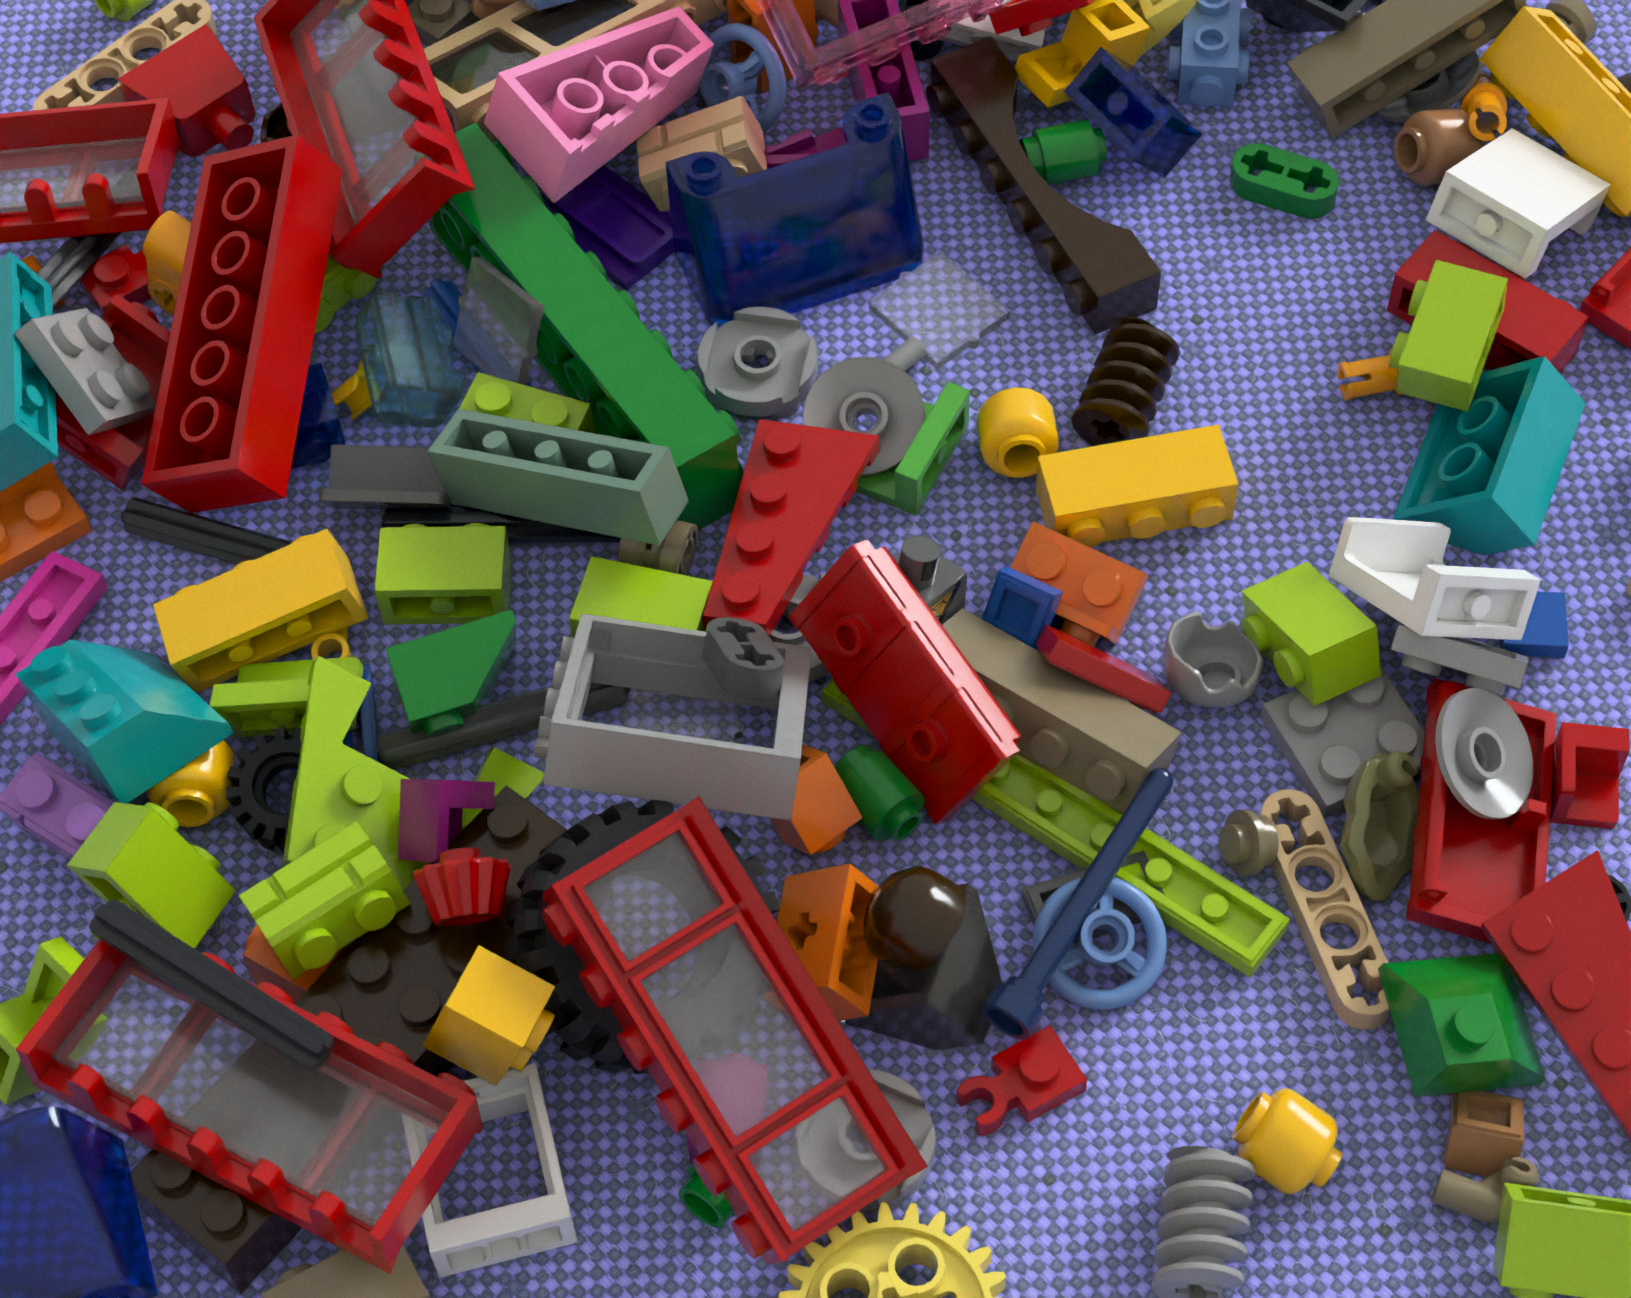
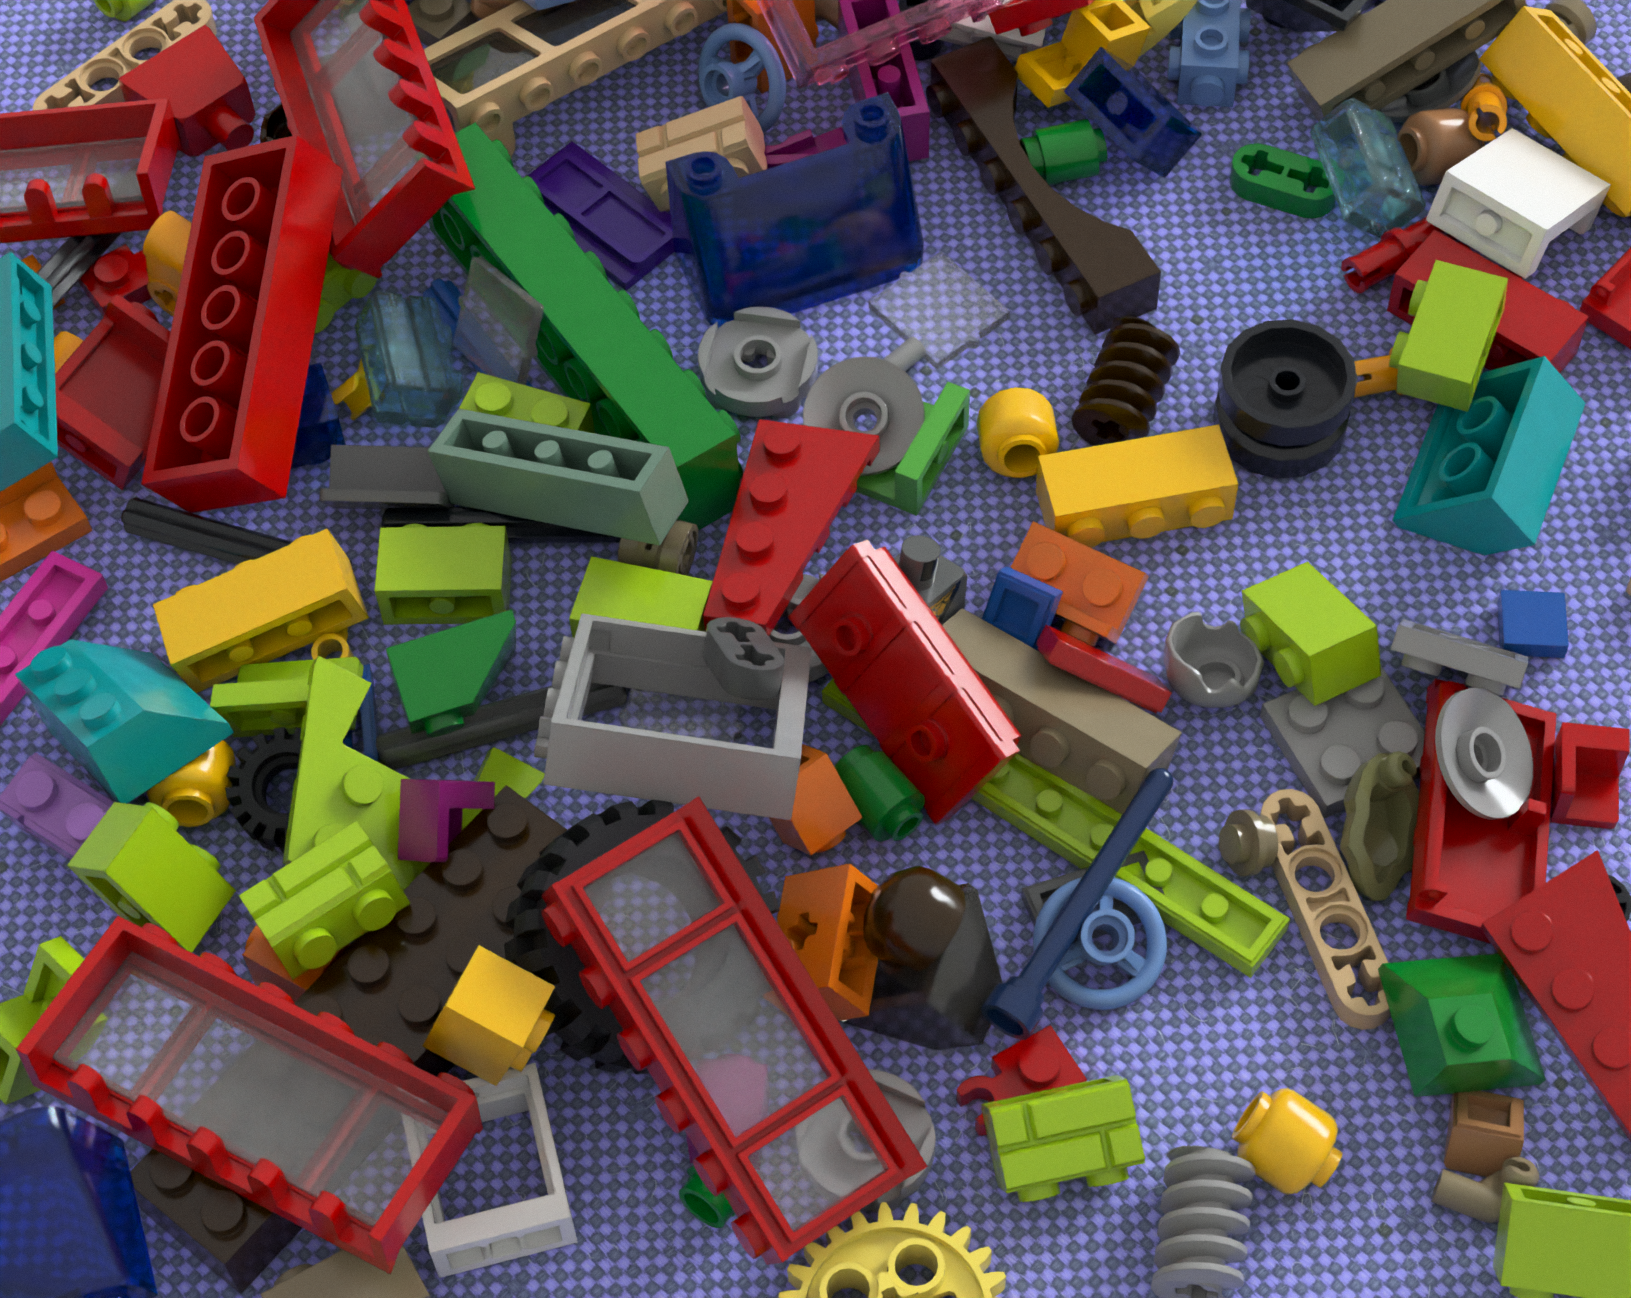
(87, 369): light grey plate -> none
(212, 985): black axle -> none
(463, 887): red piece -> none
(596, 97): bright pink wedge -> none
(1063, 1136): none -> lime brick
(1285, 398): none -> black wheel
(1367, 168): none -> clear light blue brick
(1387, 255): none -> red pin
(1404, 575): white panel -> none

